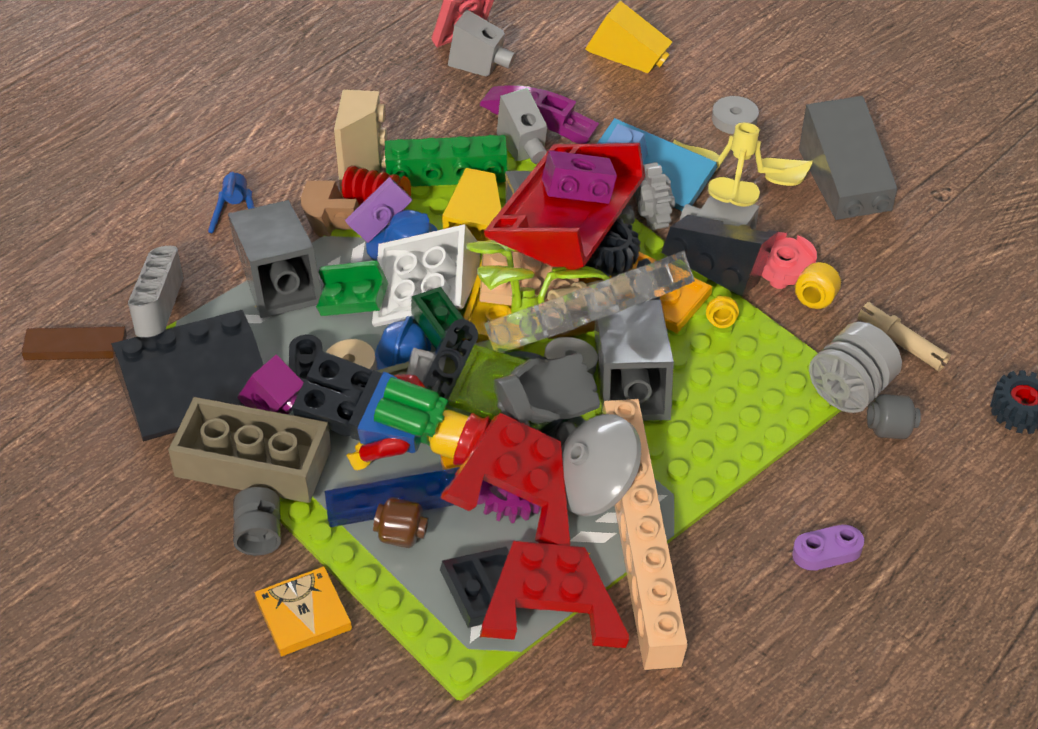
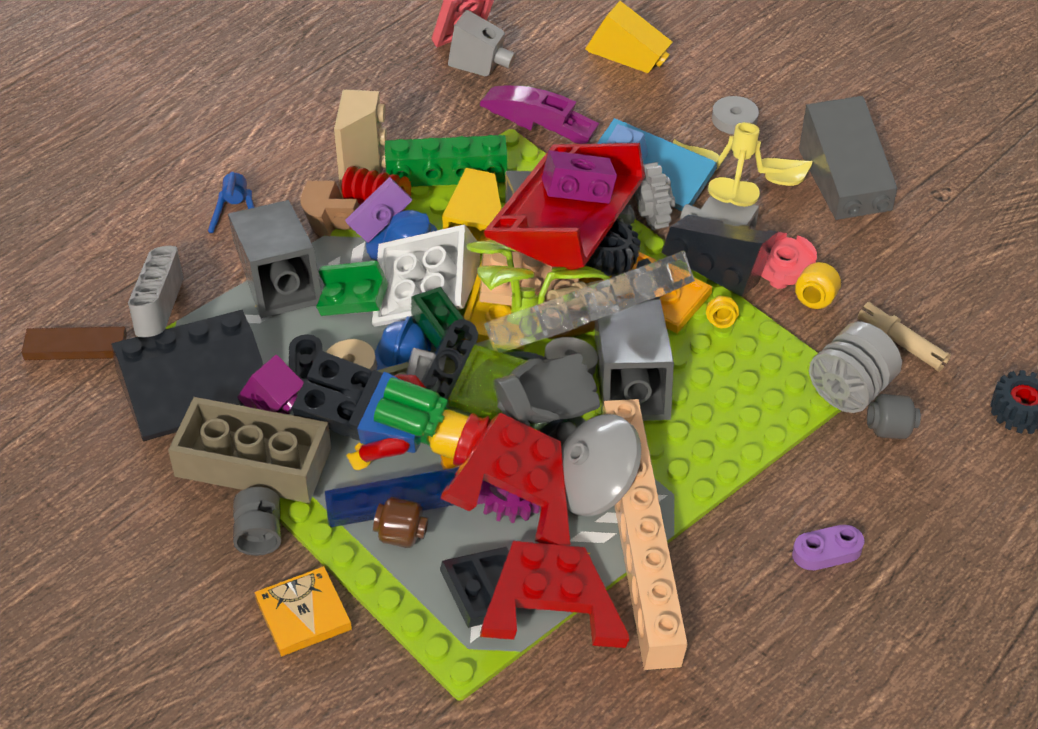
(522, 126): light grey torso -> none

